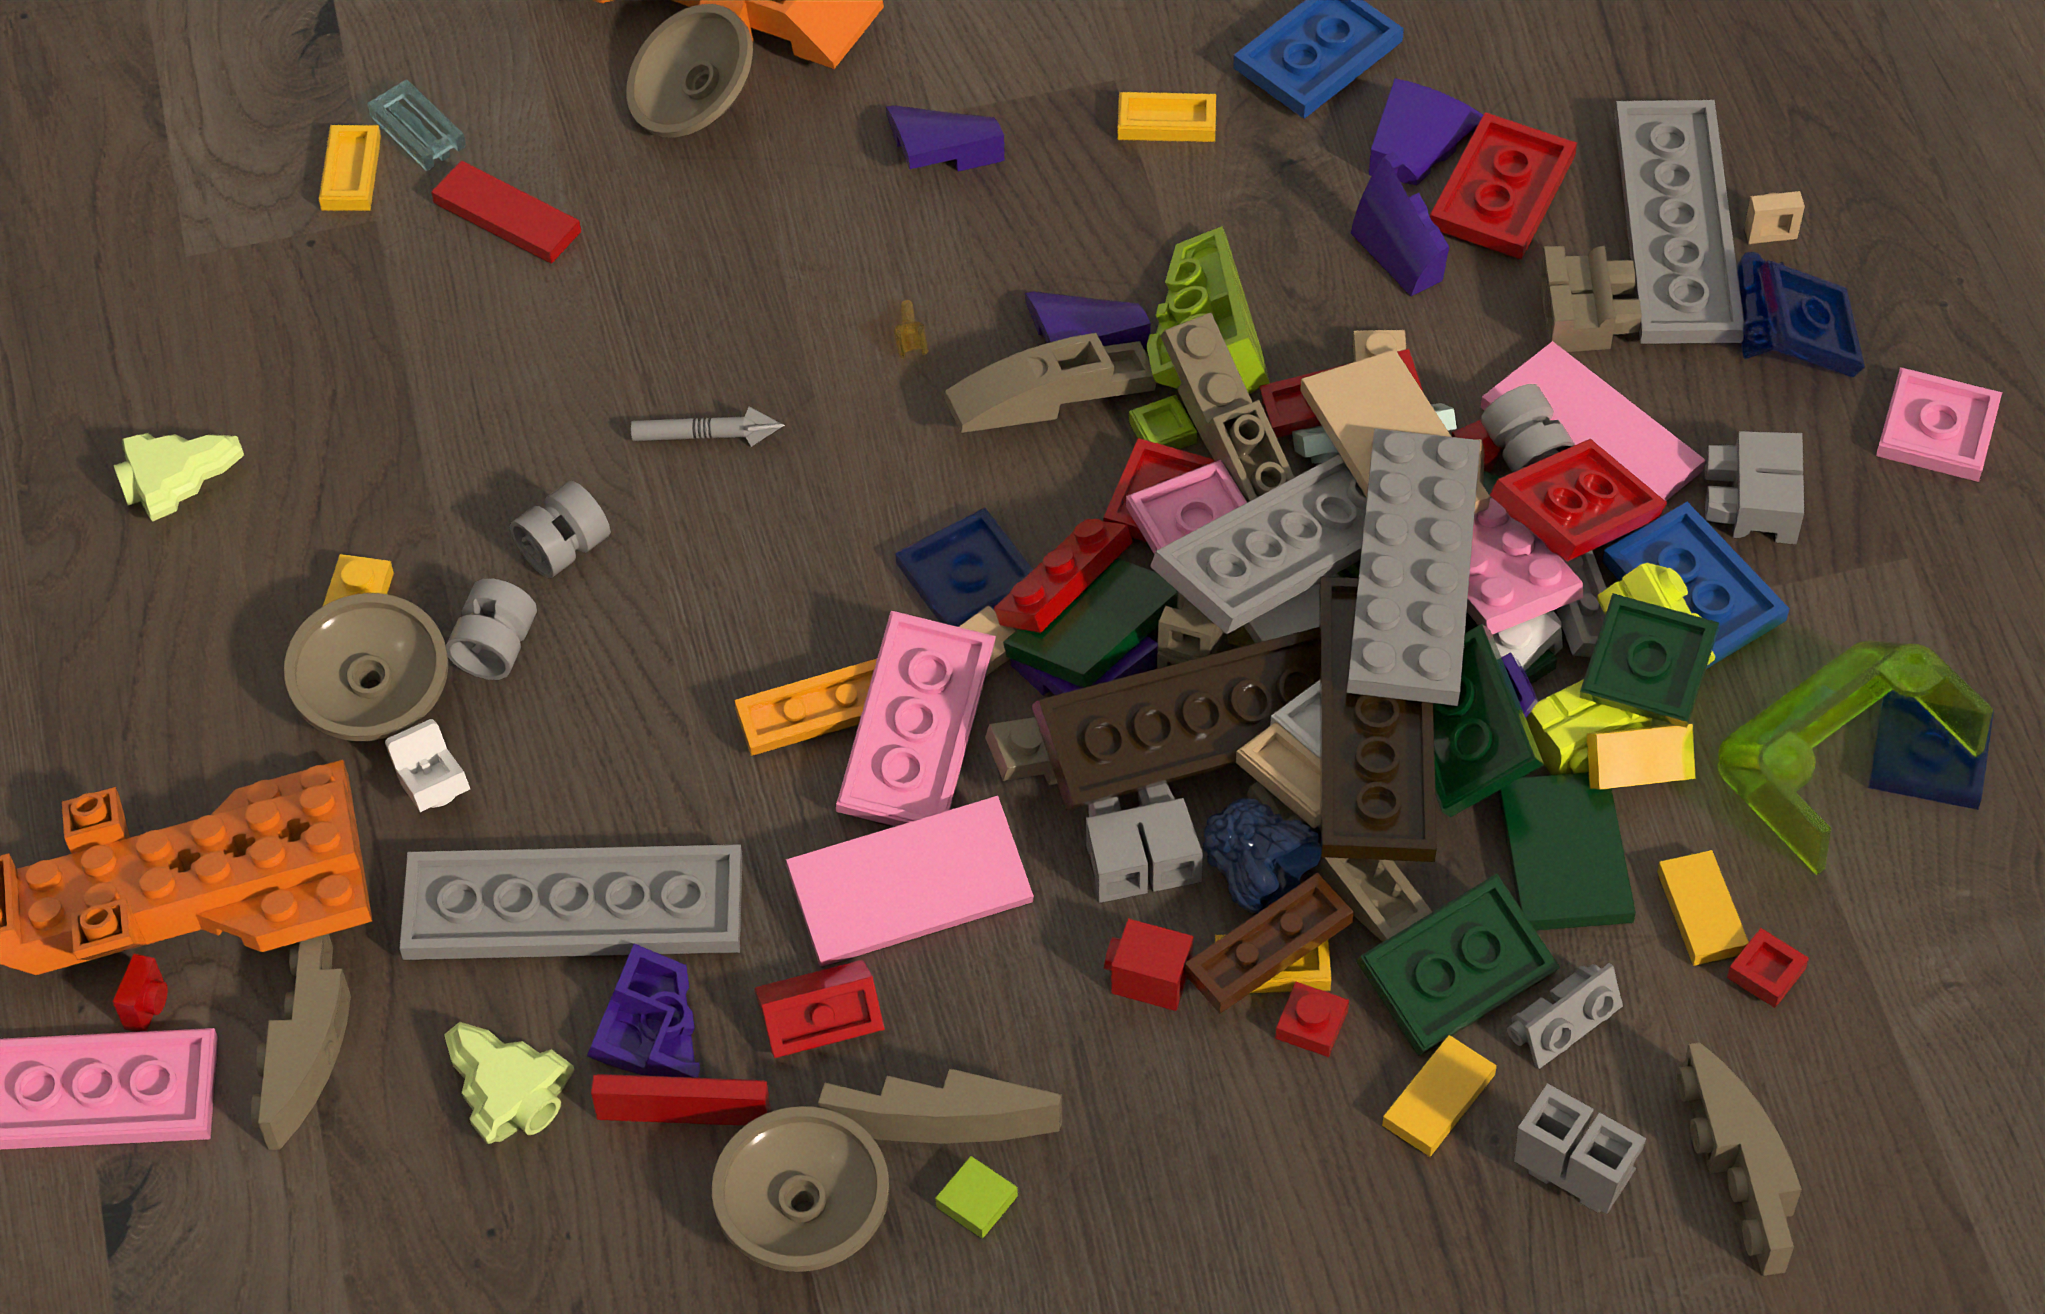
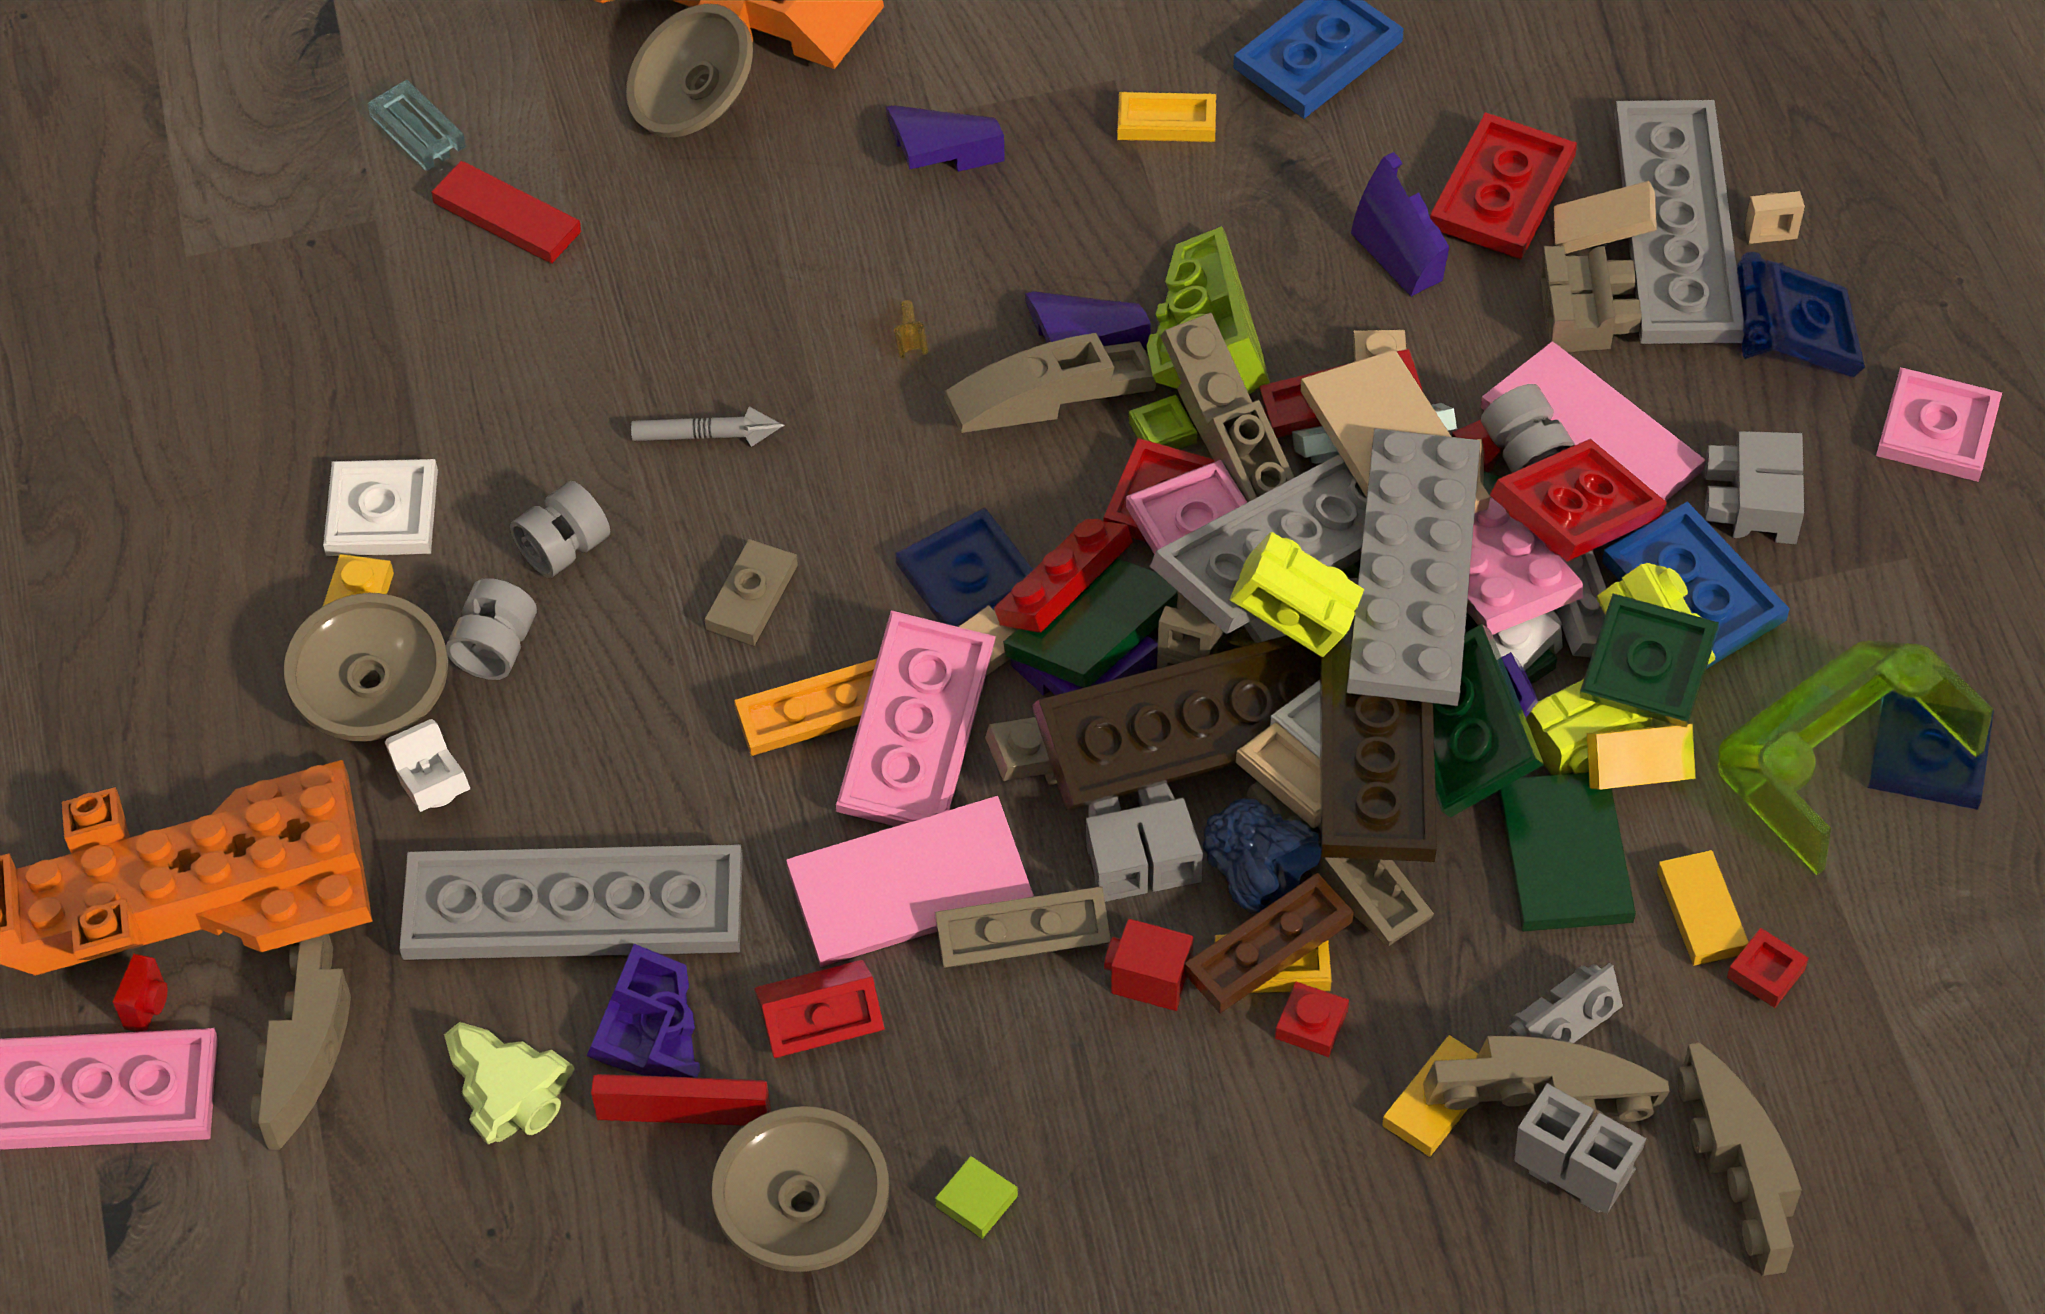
(172, 468): yellowish green rock -> none
(350, 168): yellow tile -> none
(381, 507): none -> white tile
(751, 592): none -> dark tan plate
(960, 1112): dark tan slope -> none
(1022, 927): none -> dark tan plate
(1297, 594): none -> neon yellow brick
(1420, 129): dark purple slope -> none
(1457, 964): dark green tile -> none
(1521, 1066): none -> dark tan slope
(1605, 217): none -> tan tile

